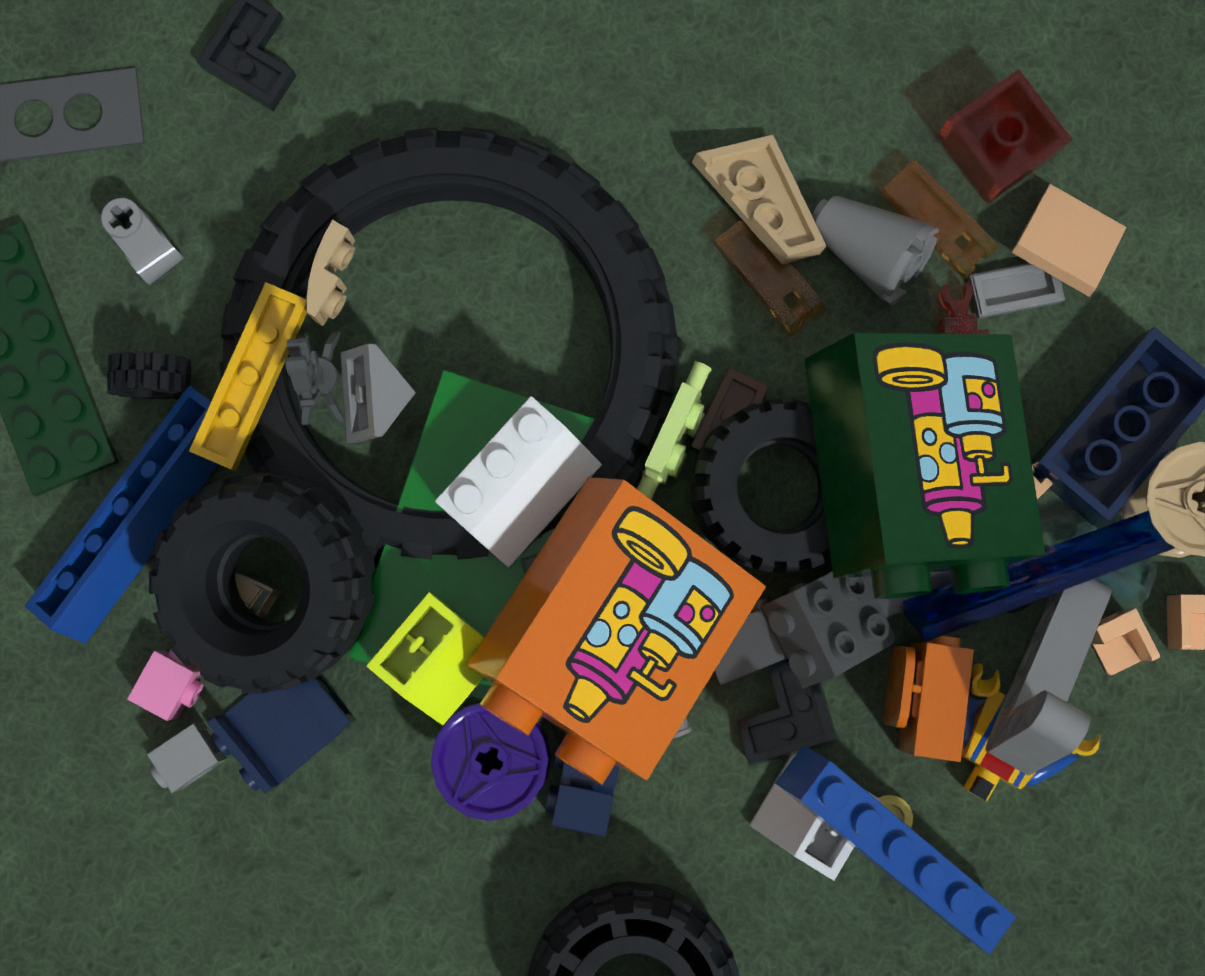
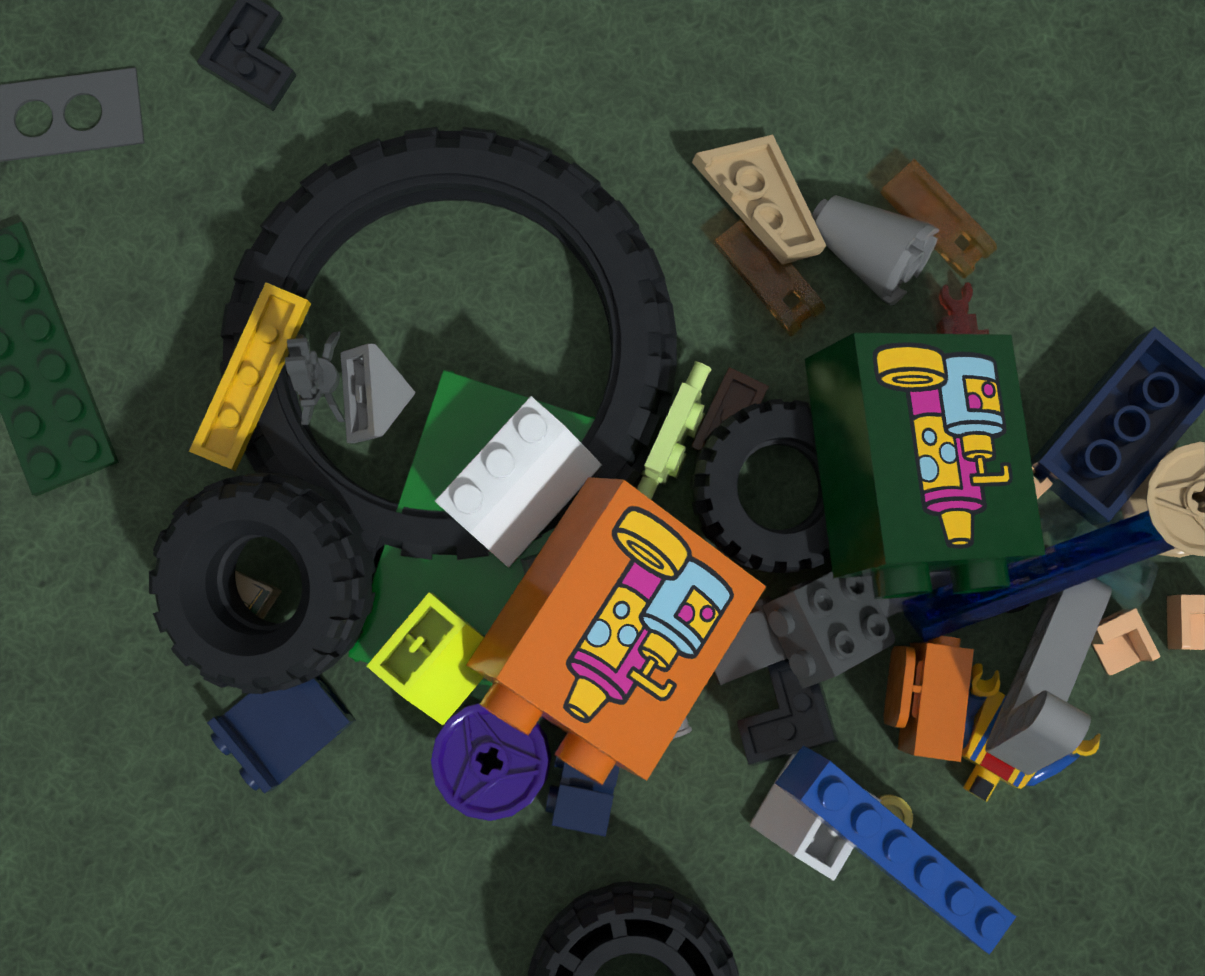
(125, 525): blue brick -> none
(143, 243): light grey piece -> none
(148, 375): black tyre -> none
(166, 686): bright pink brick -> none
(185, 757): light grey brick -> none
(325, 289): tan slope -> none
(1003, 136): clear red brick -> none
(1013, 290): light grey tile -> none
(1069, 240): light nougat tile -> none

